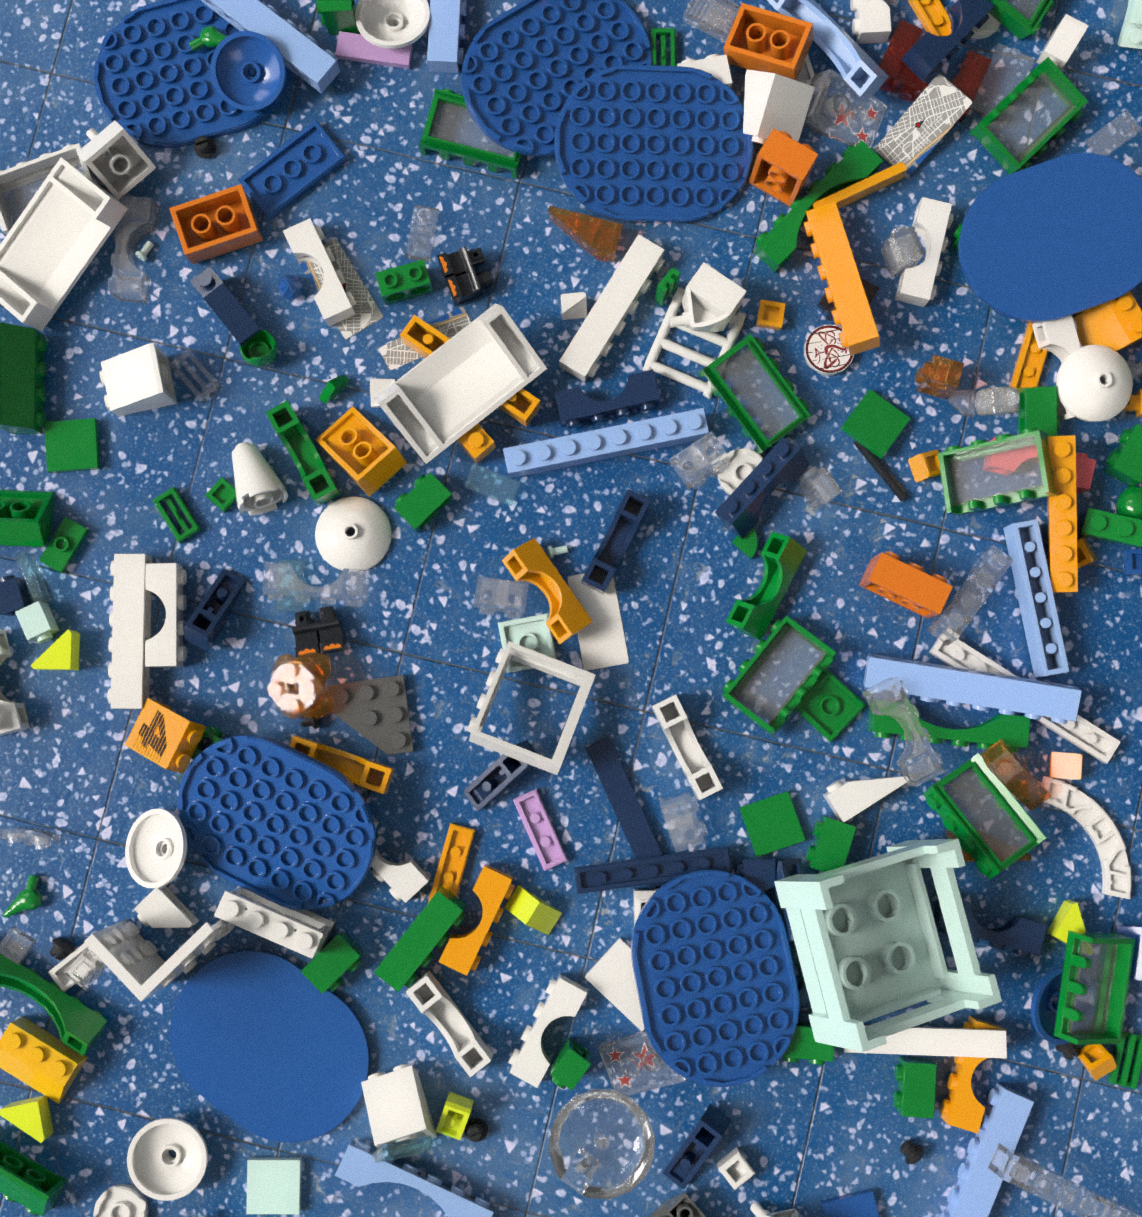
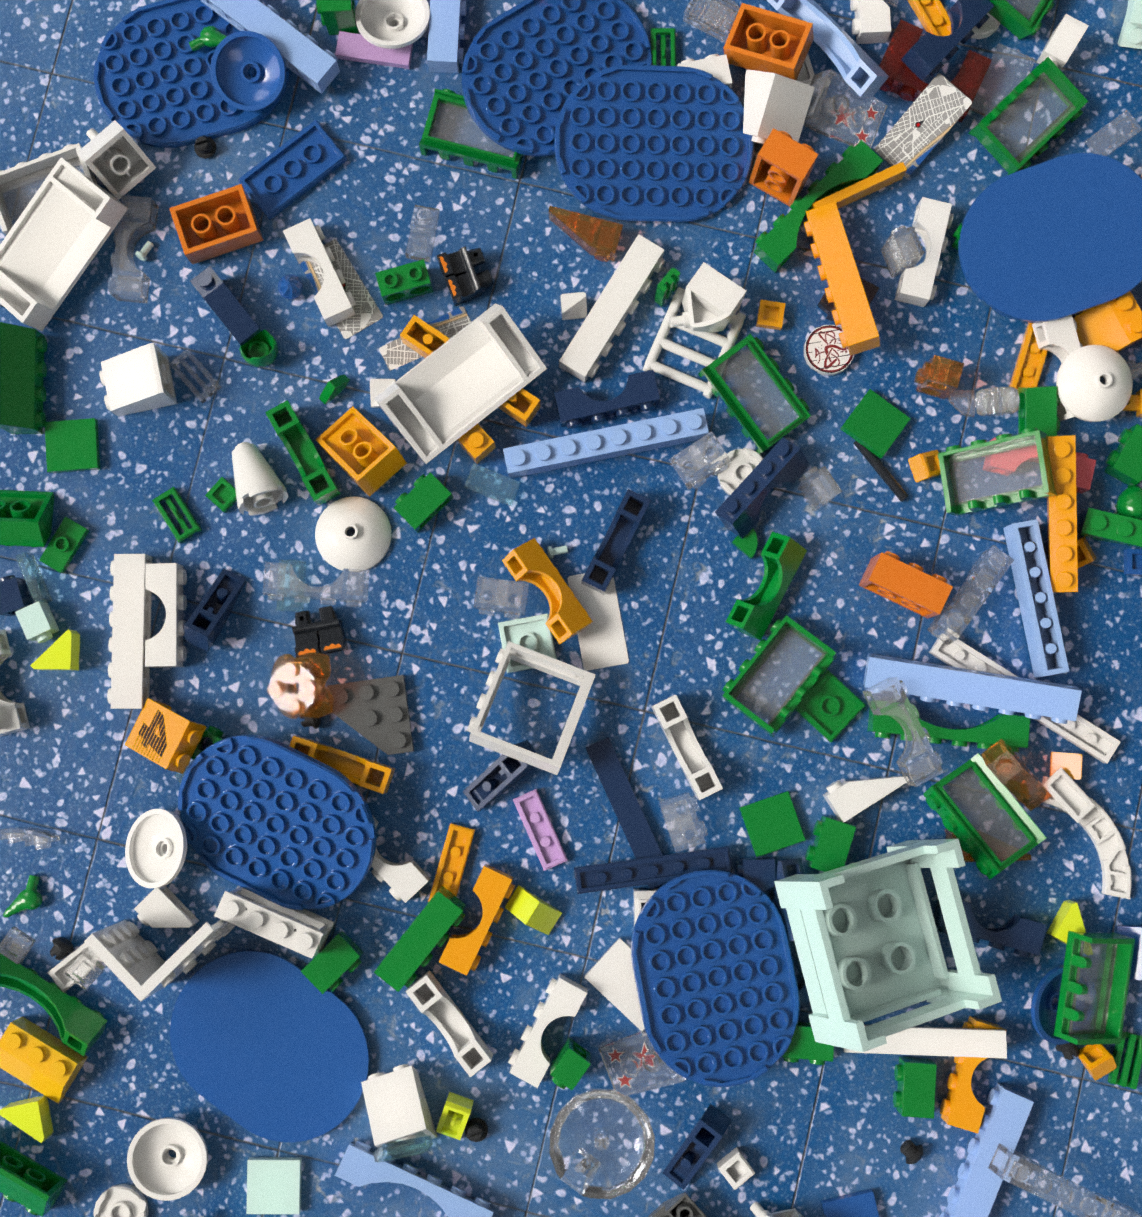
(1069, 795): none -> white tile

